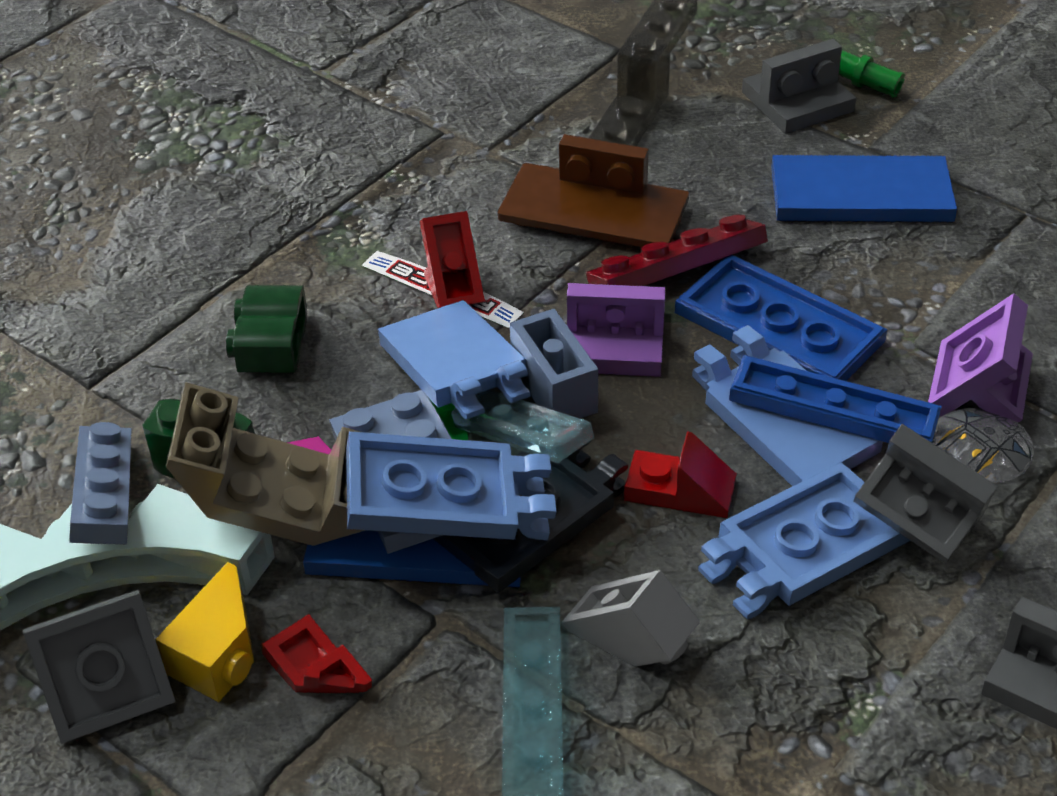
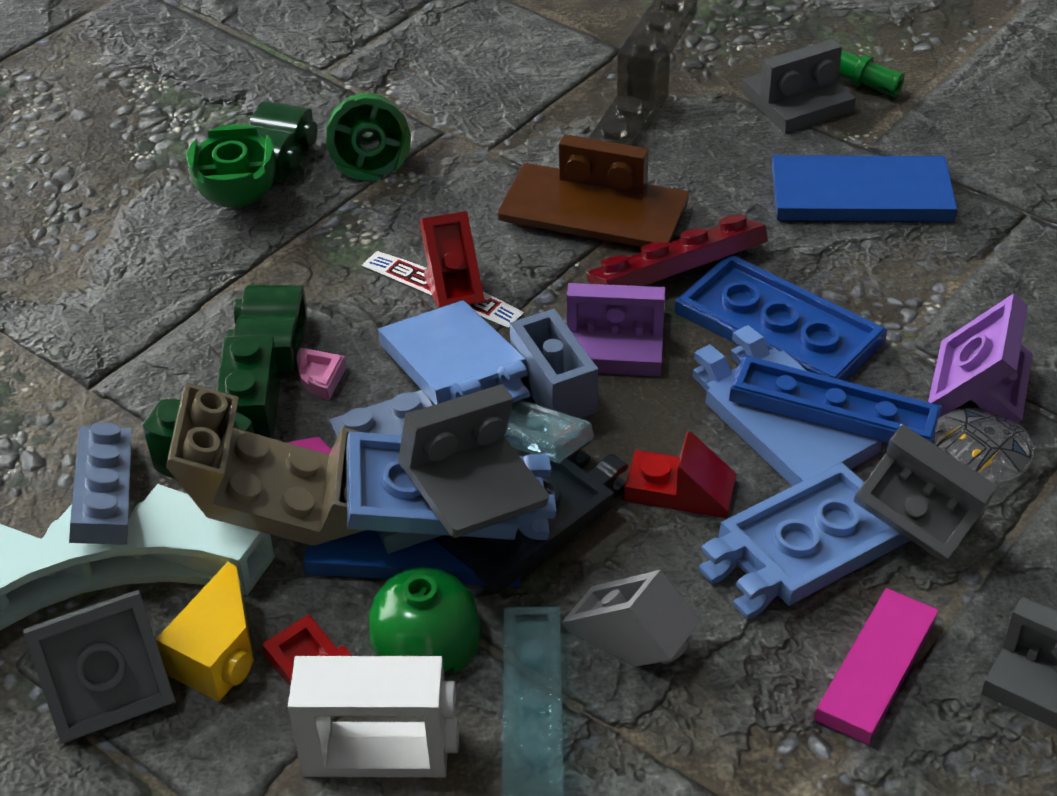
(232, 165): none -> green cylinder
(252, 373): none -> dark green brick
(290, 131): none -> dark green brick
(320, 371): none -> bright pink tile
(371, 153): none -> green cylinder
(372, 688): none -> white window
(425, 615): none -> green cylinder
(466, 464): none -> dark grey bracket
(876, 666): none -> dark pink tile

